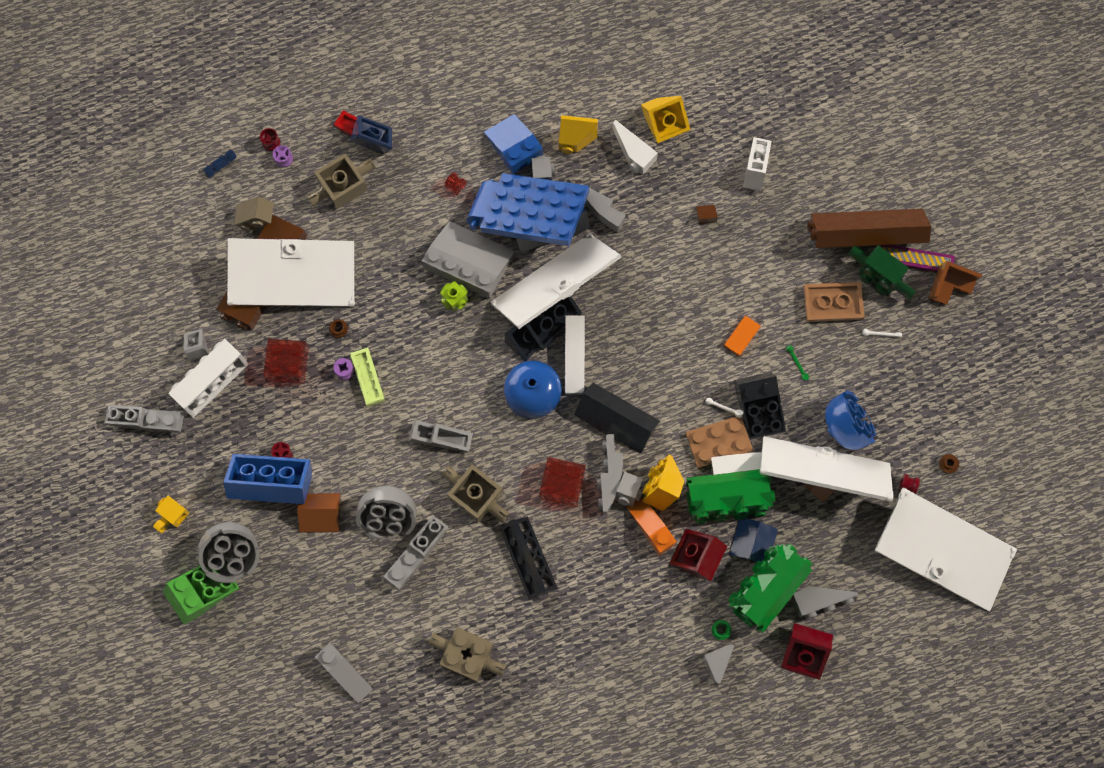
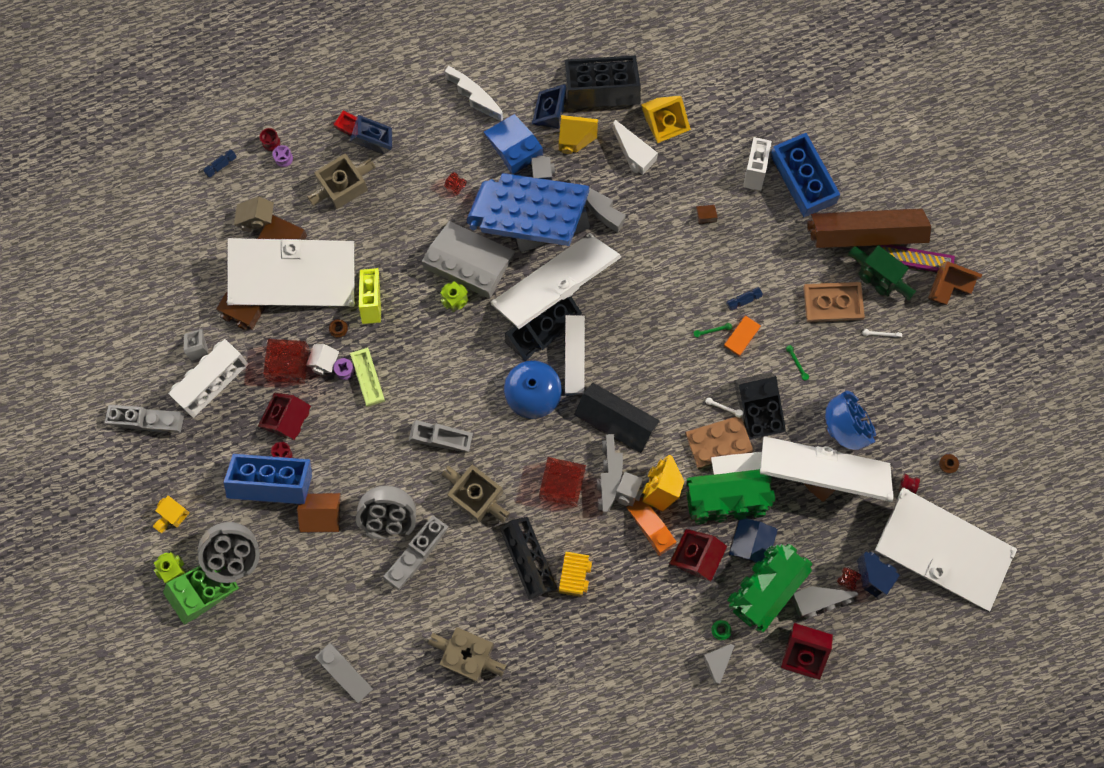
(169, 567): none -> lime brick
(285, 415): none -> dark red slope
(322, 359): none -> white brick
(369, 296): none -> neon yellow slope
(477, 96): none -> white slope
(550, 107): none -> dark blue slope
(574, 574): none -> yellow brick
(602, 83): none -> black slope
(697, 333): none -> green hinge
(744, 298): none -> dark blue axle
(805, 175): none -> blue brick
(849, 578): none -> clear red wheel
(876, 576): none -> dark blue slope

